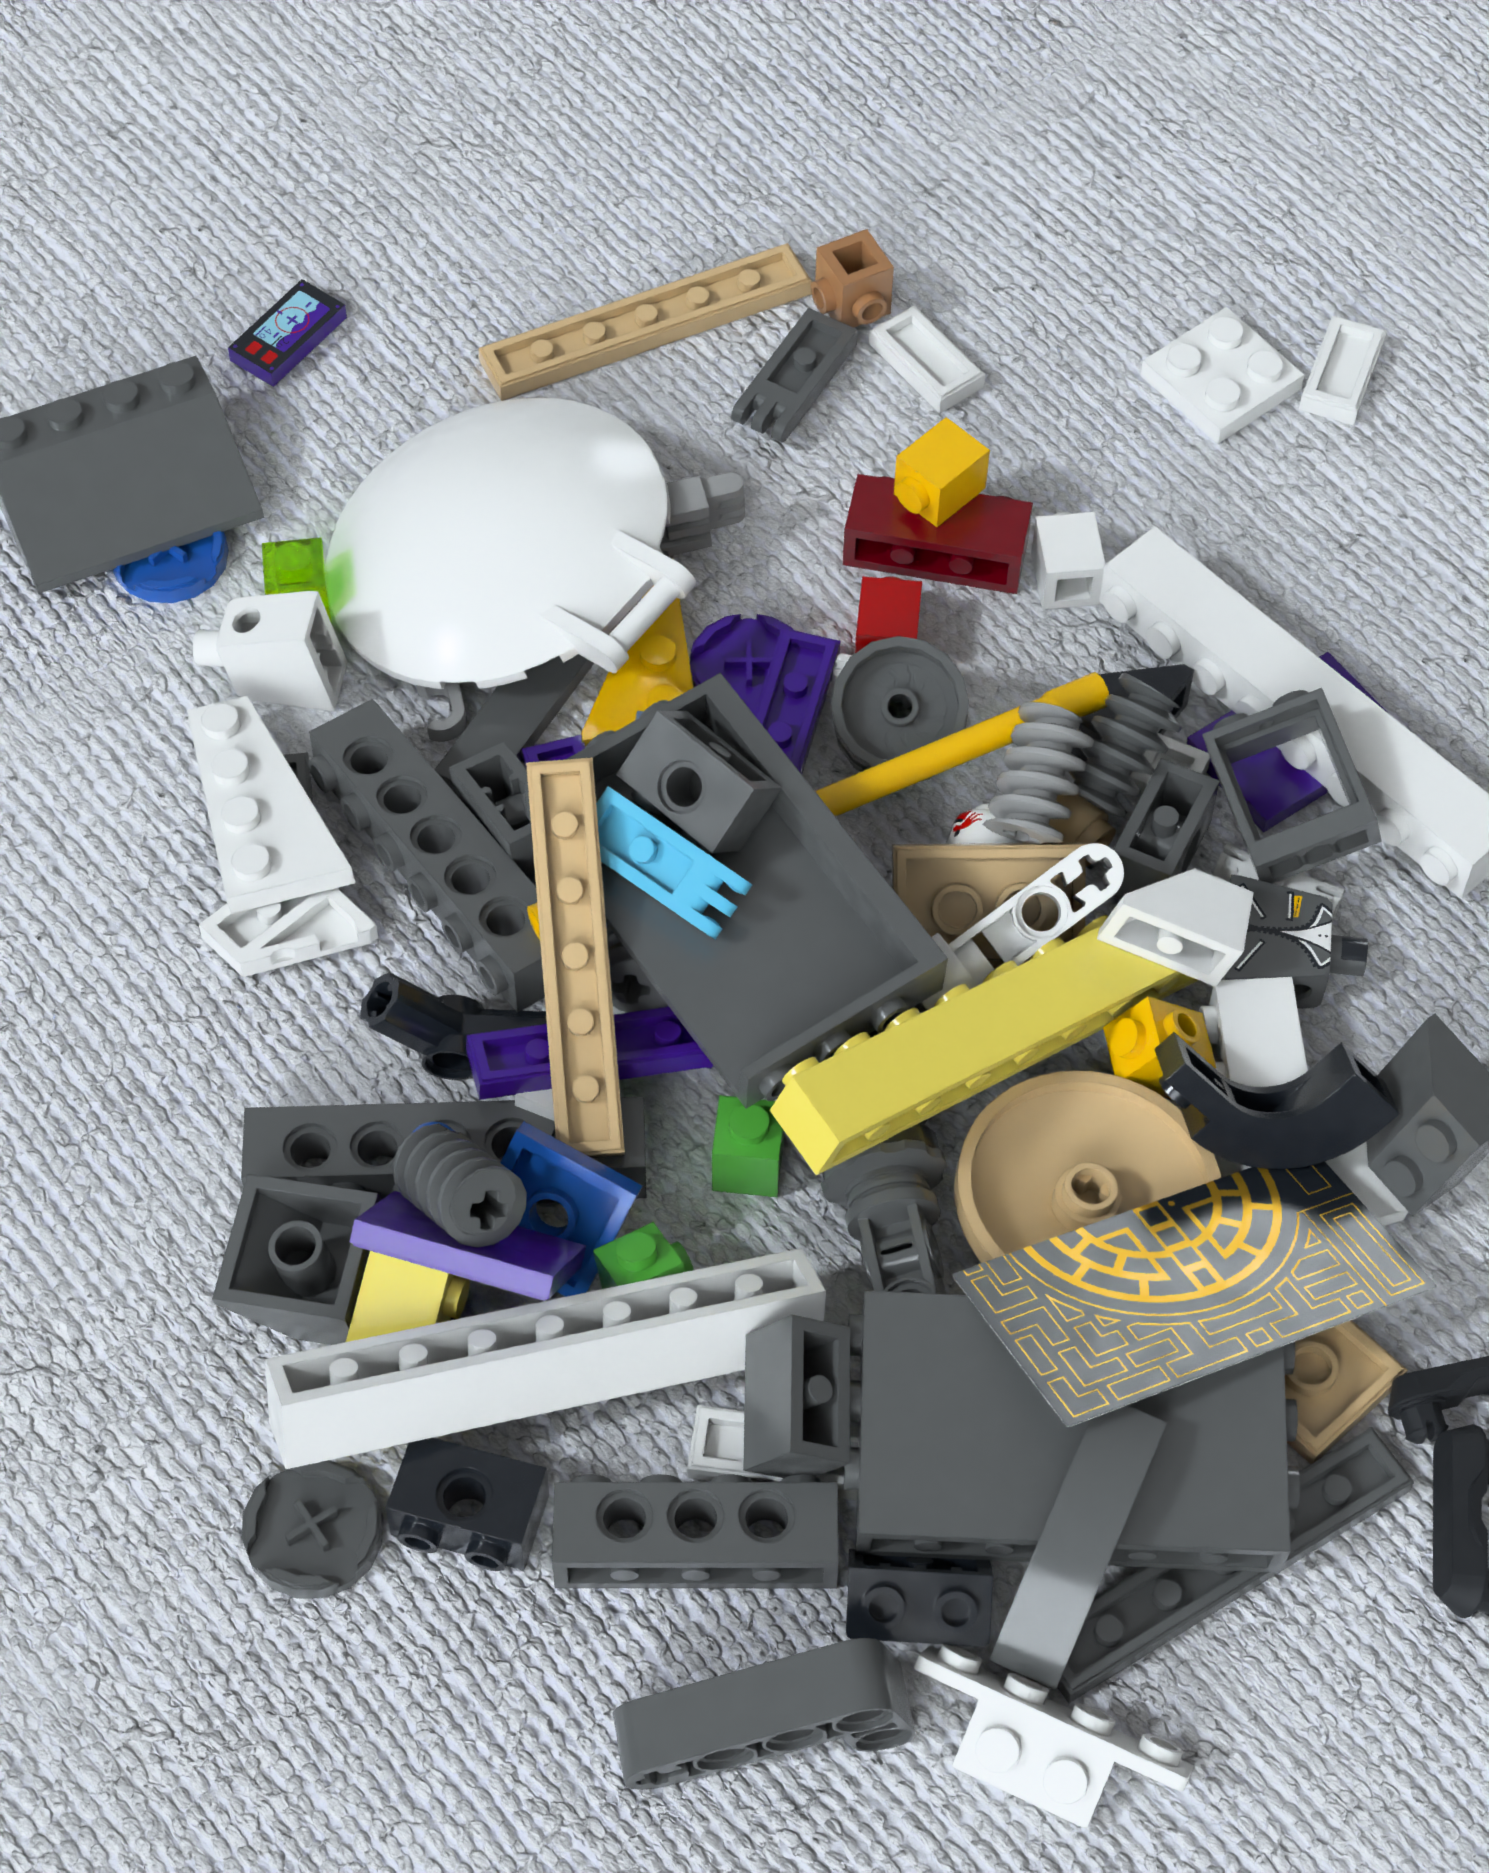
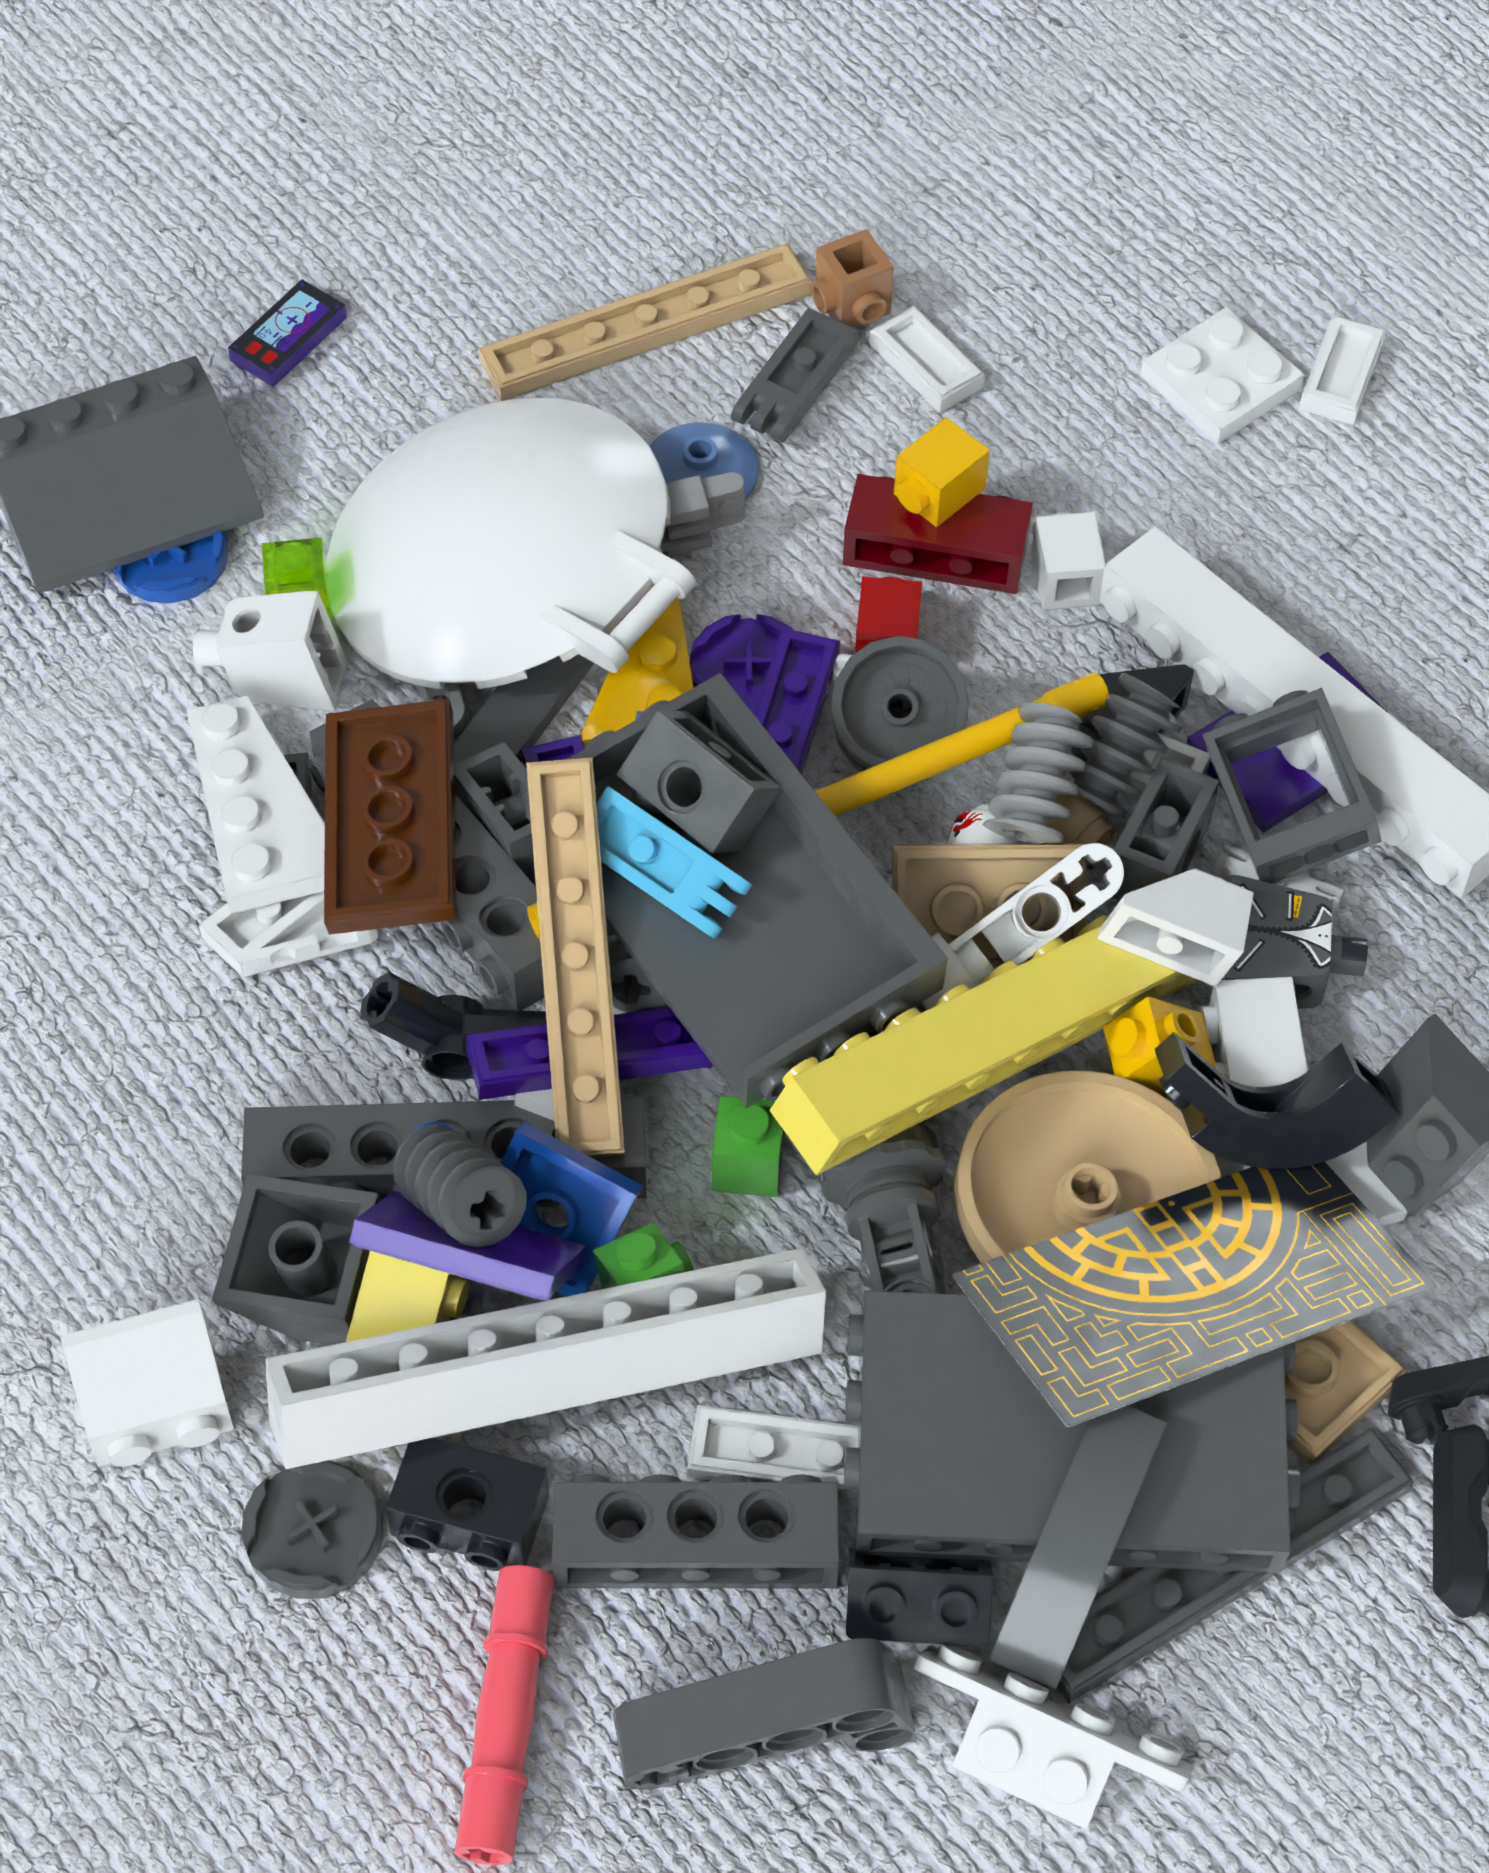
(147, 1384): none -> white slope
(389, 817): none -> reddish brown tile
(505, 1716): none -> coral piece
(706, 452): none -> medium blue dish
(797, 1398): dark grey brick -> none

